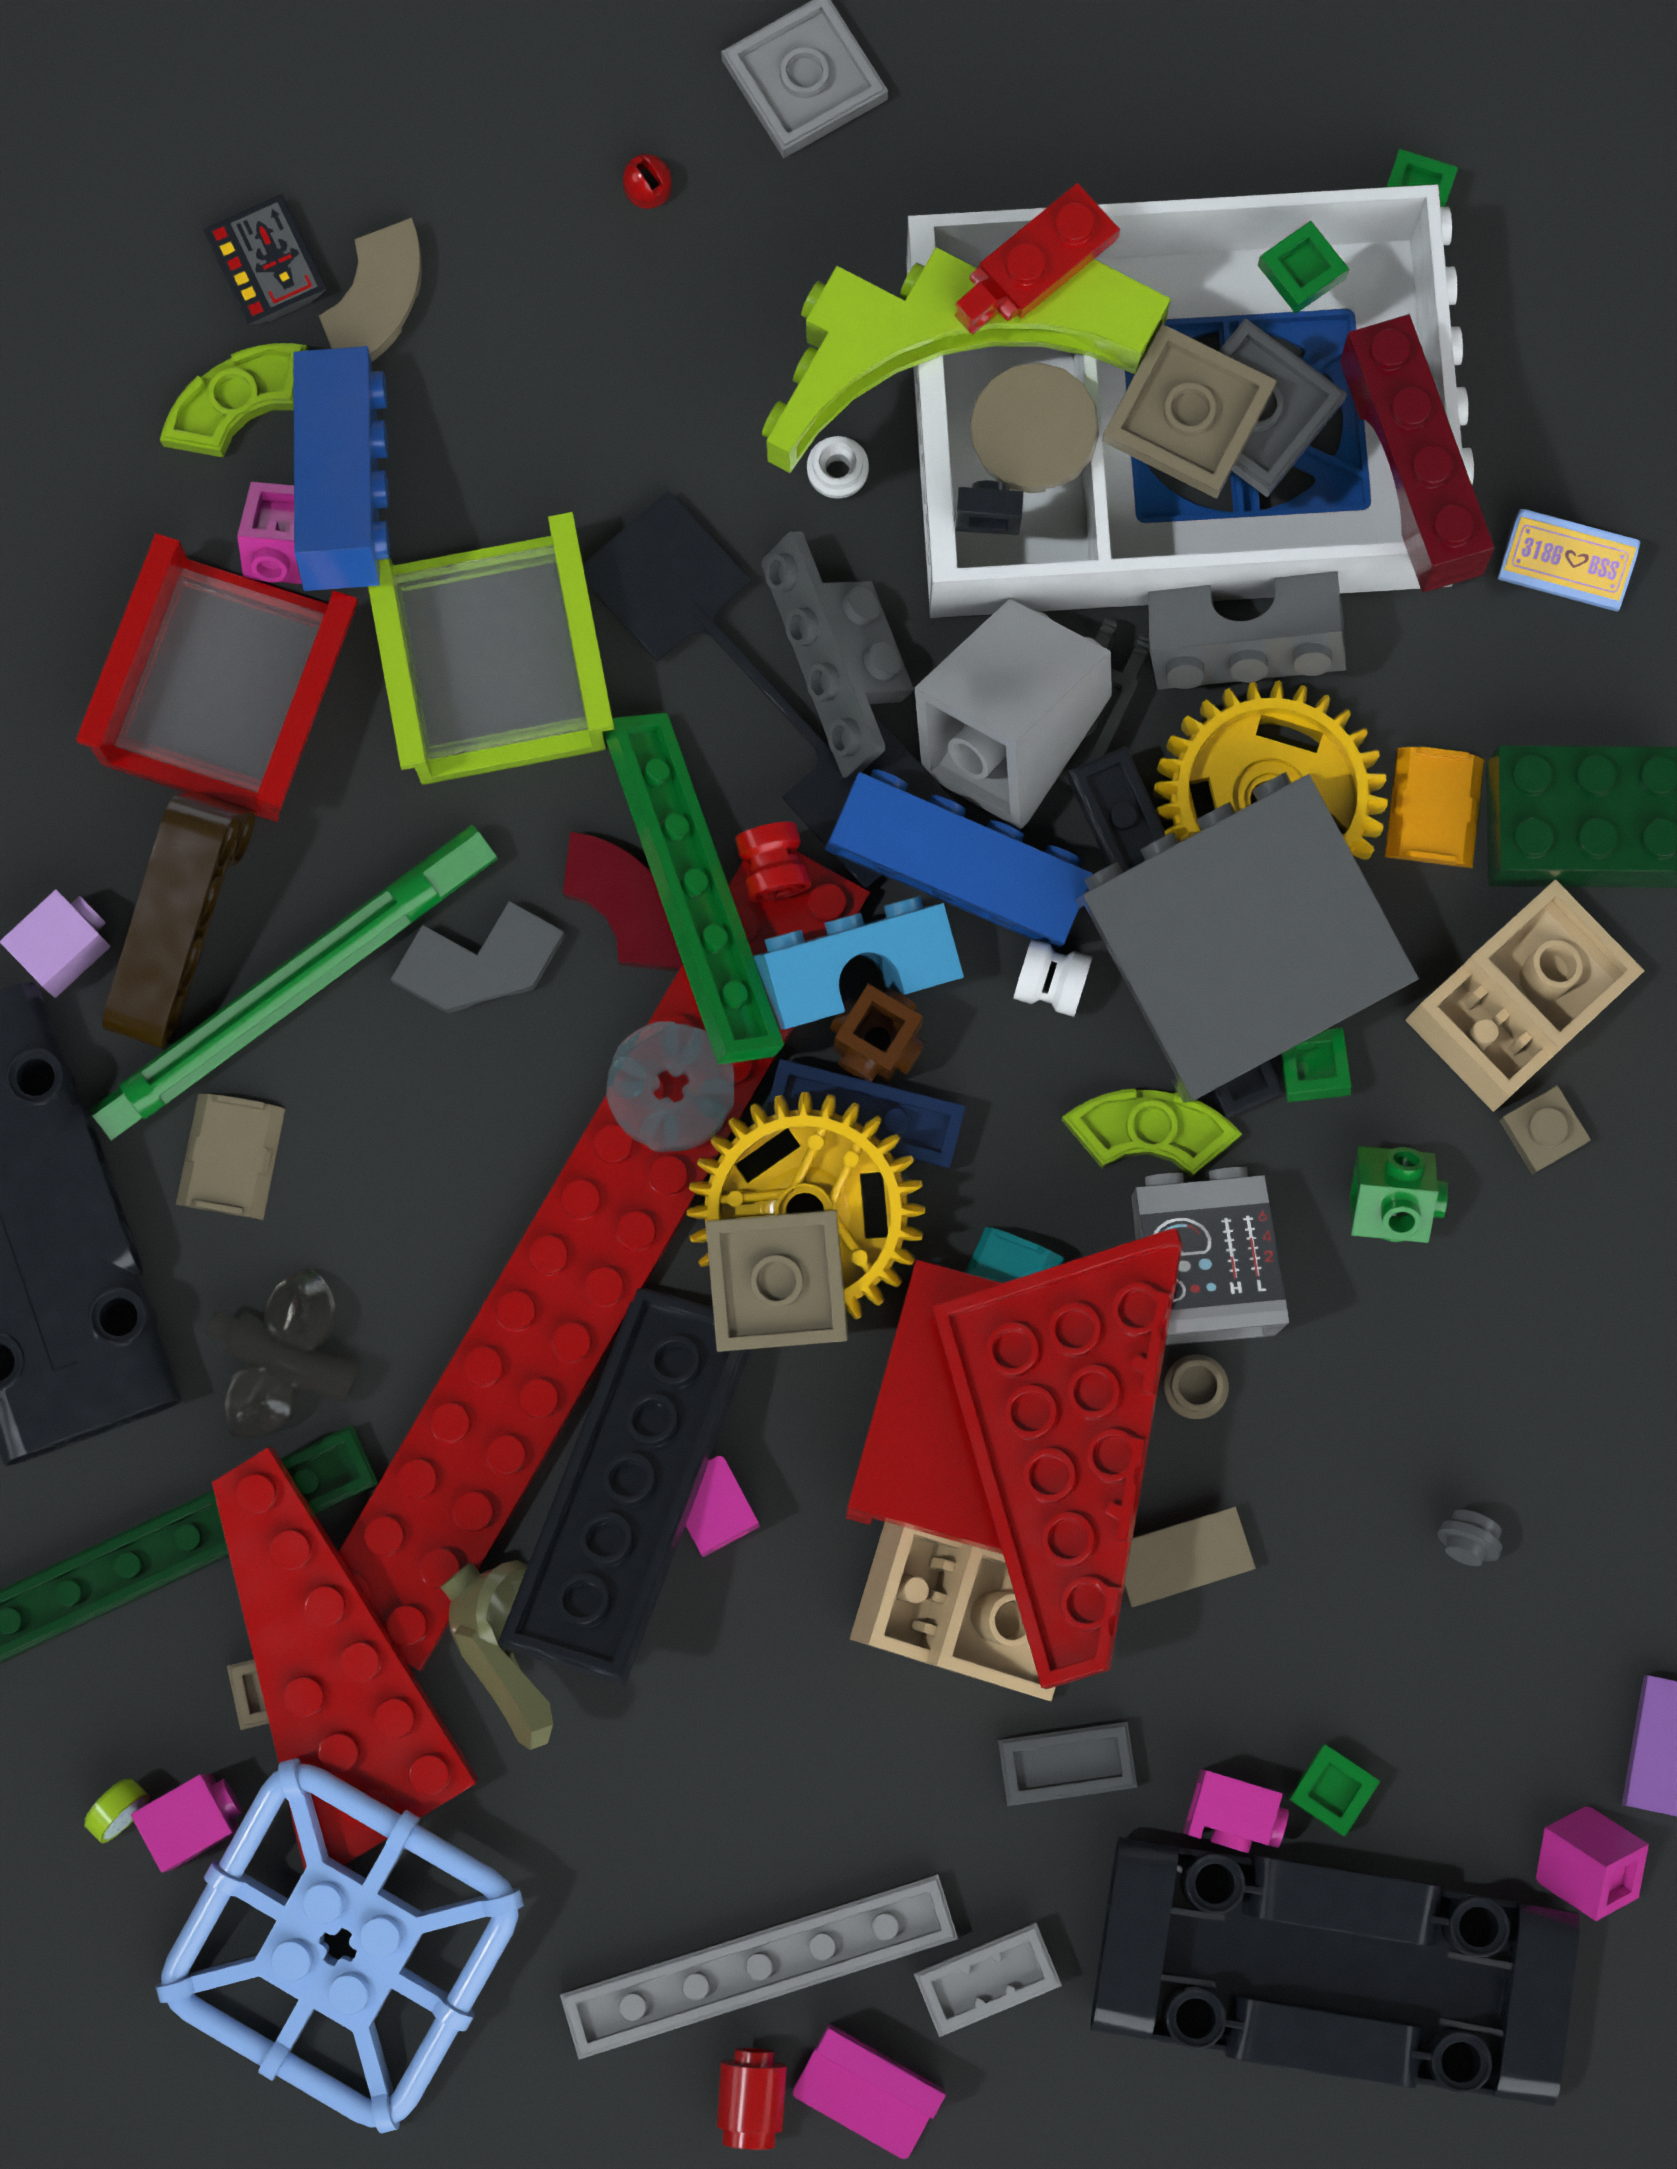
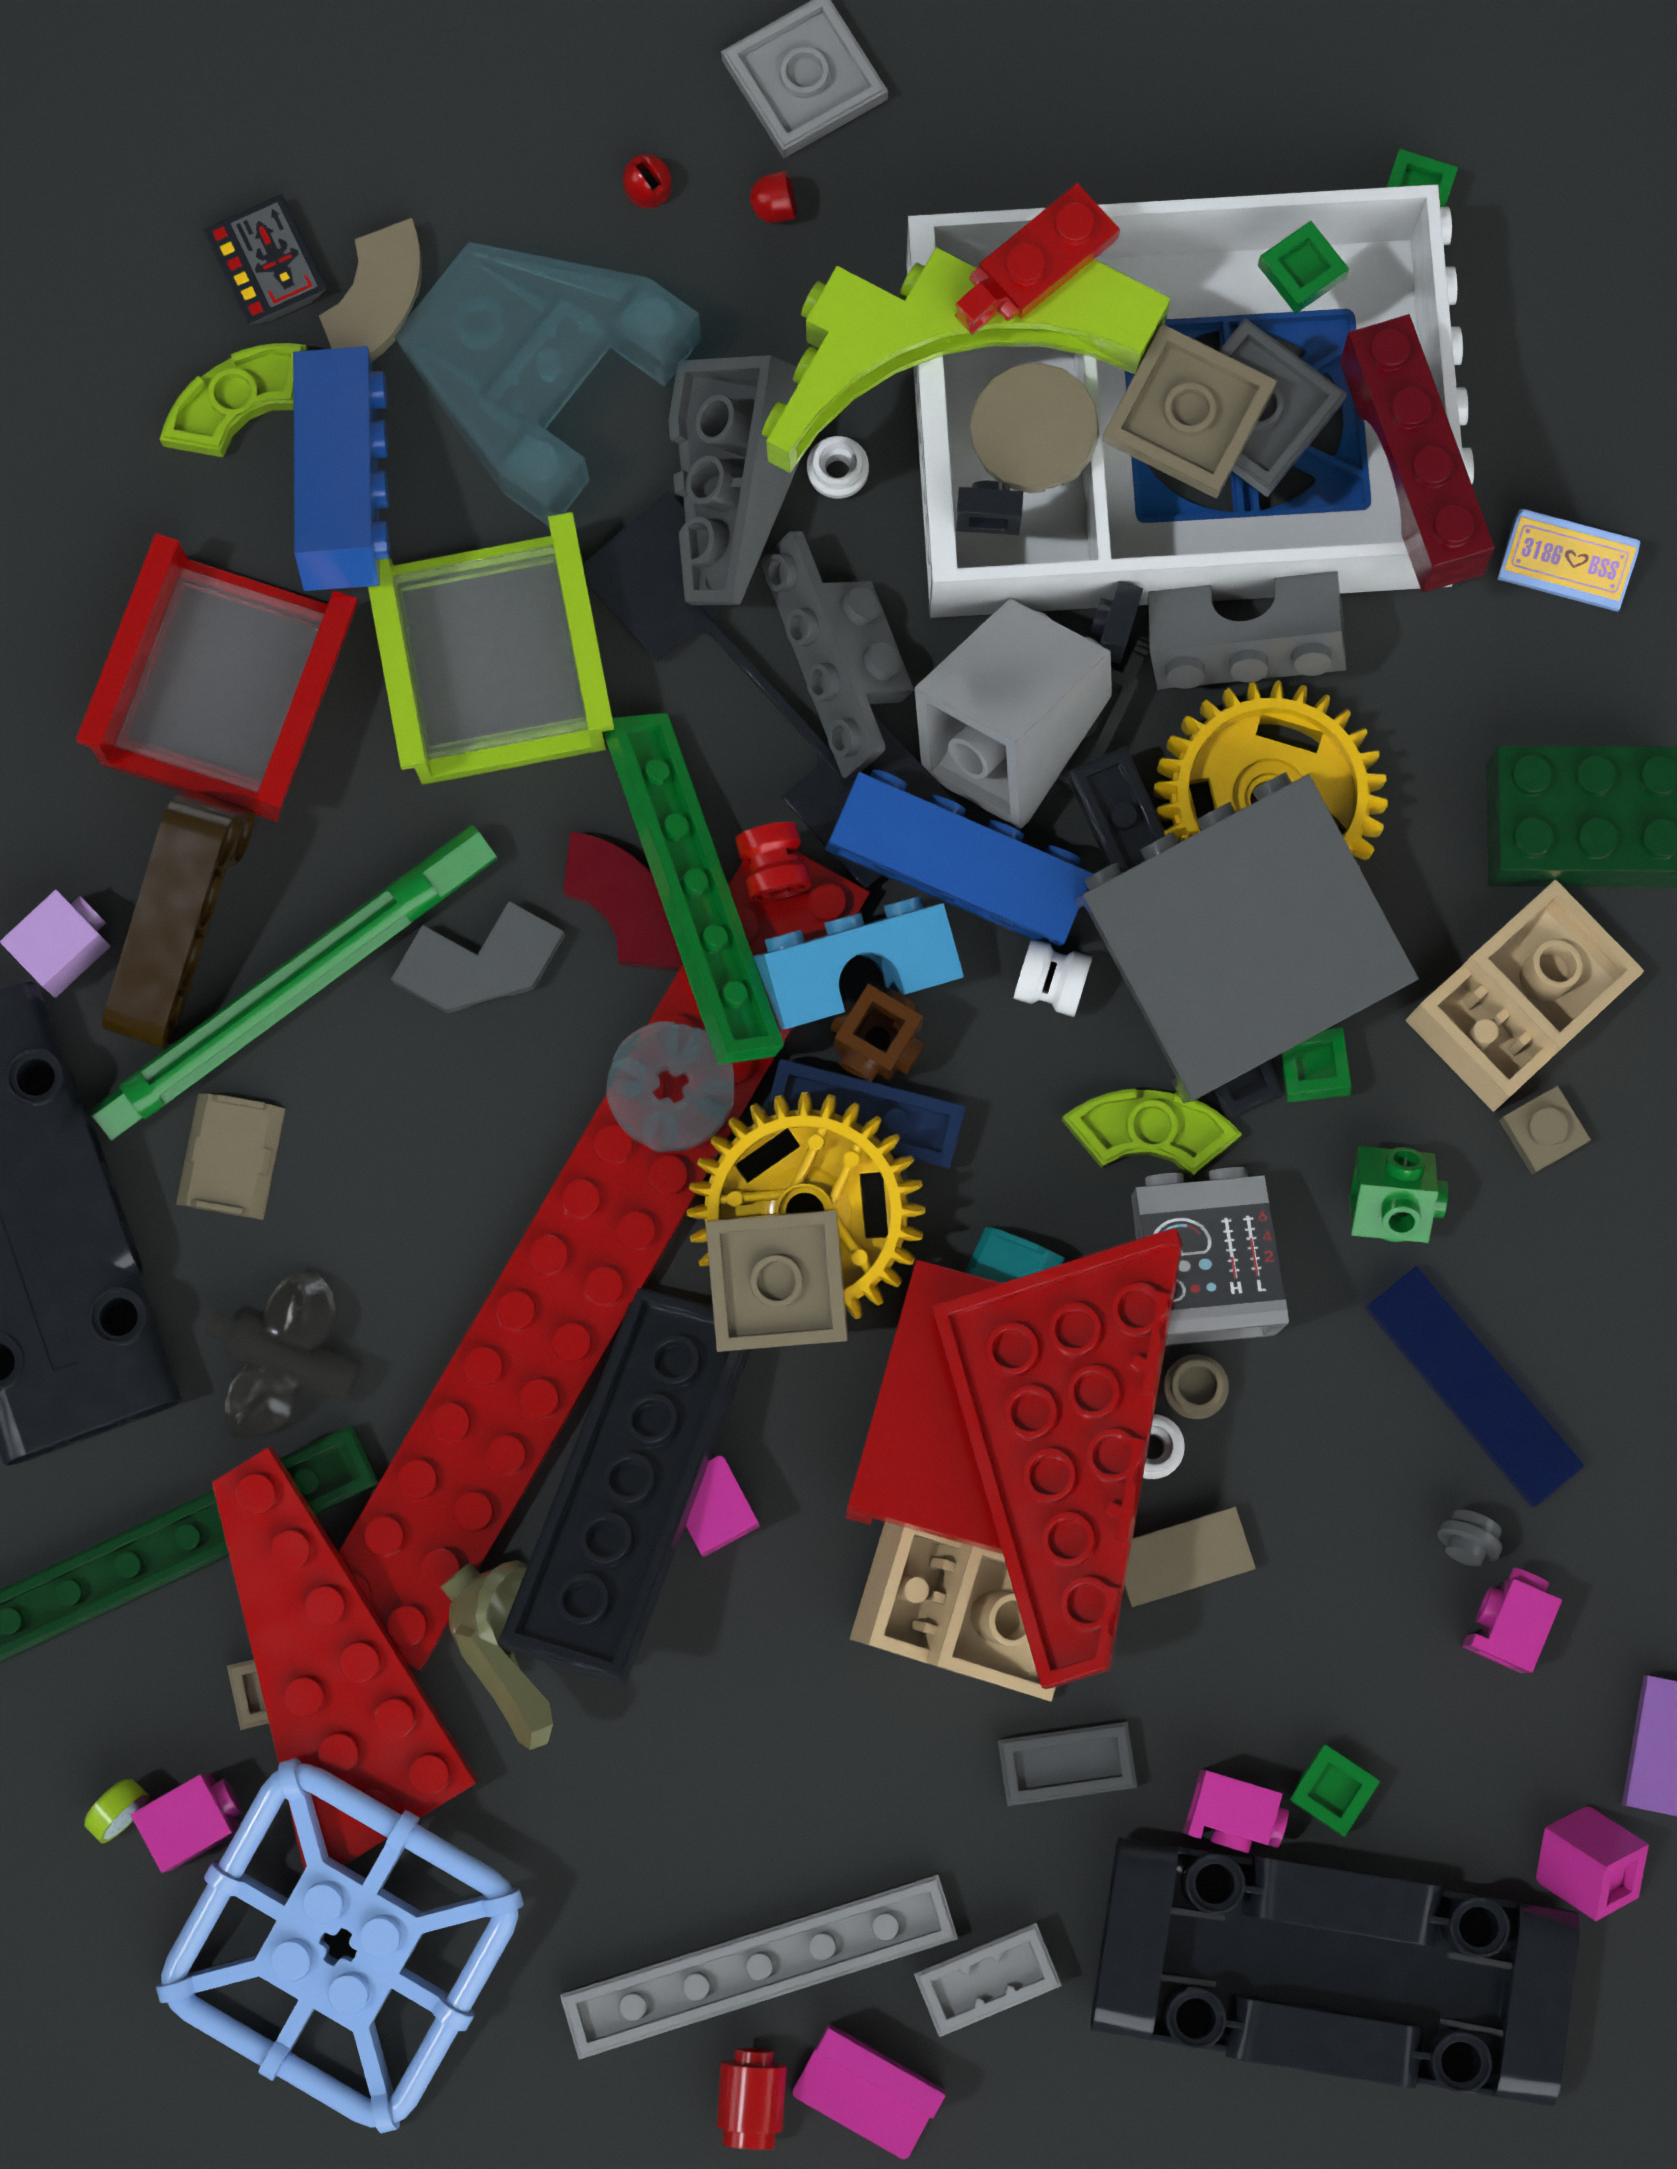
(268, 534): dark pink bracket -> none
(513, 341): none -> clear light blue wedge
(725, 472): none -> dark grey wedge
(774, 198): none -> red hinge
(1115, 619): none -> black plate
(1173, 1448): none -> white plate
(1435, 806): light orange piece -> none
(1474, 1387): none -> clear blue tile
(1514, 1621): none -> dark pink brick

